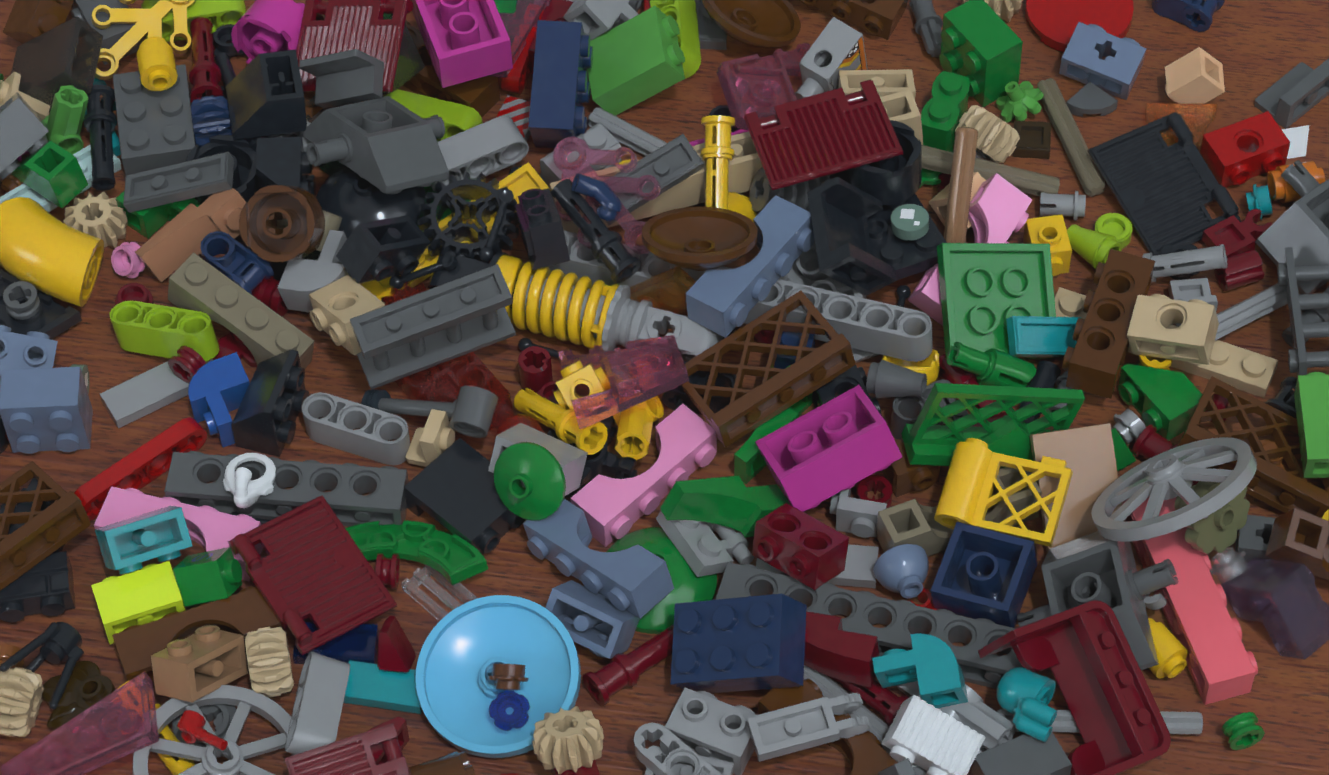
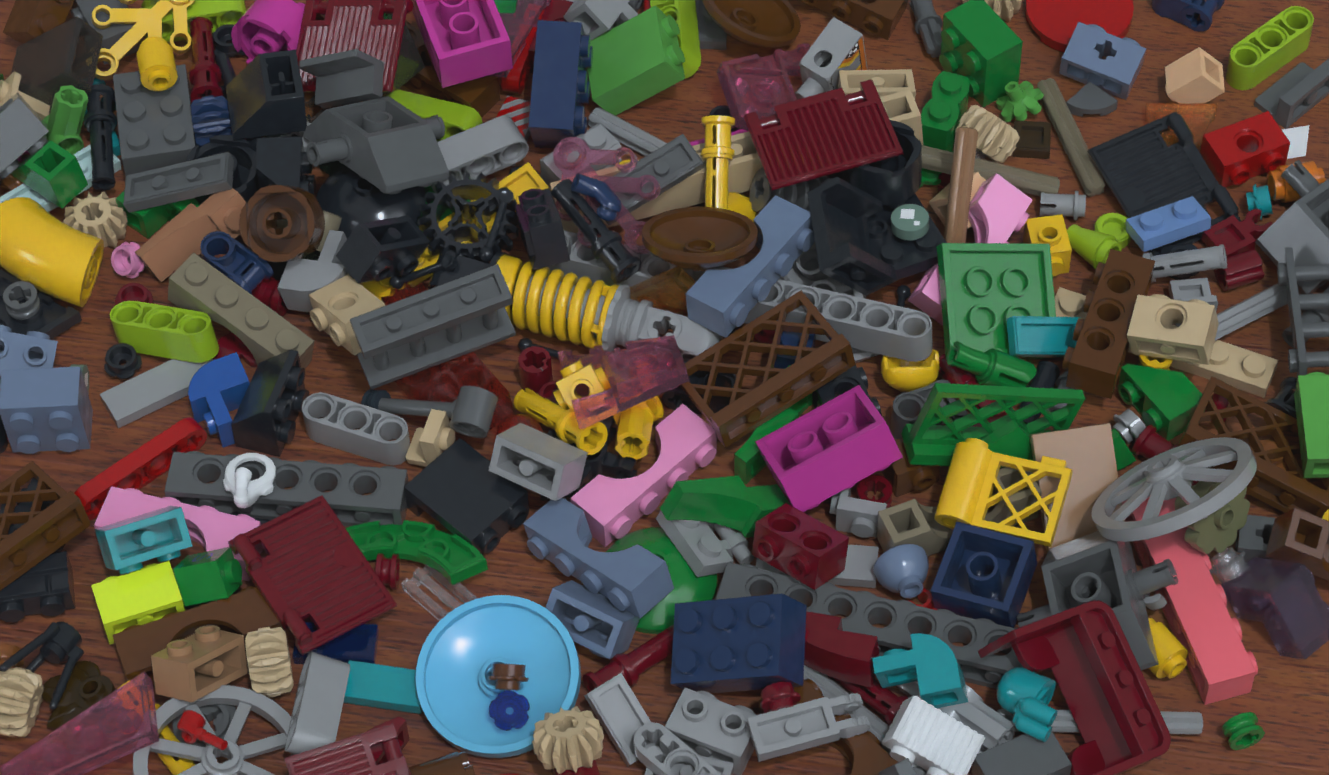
(120, 354): none -> black plate
(186, 363): dark red bush -> none
(394, 648): dark red slope -> none
(541, 476): green dish -> none
(619, 715): none -> light grey tile
(779, 696): none -> dark red plate
(892, 380): dark grey cone -> none
(1168, 224): none -> medium blue plate
(1269, 48): none -> lime beam

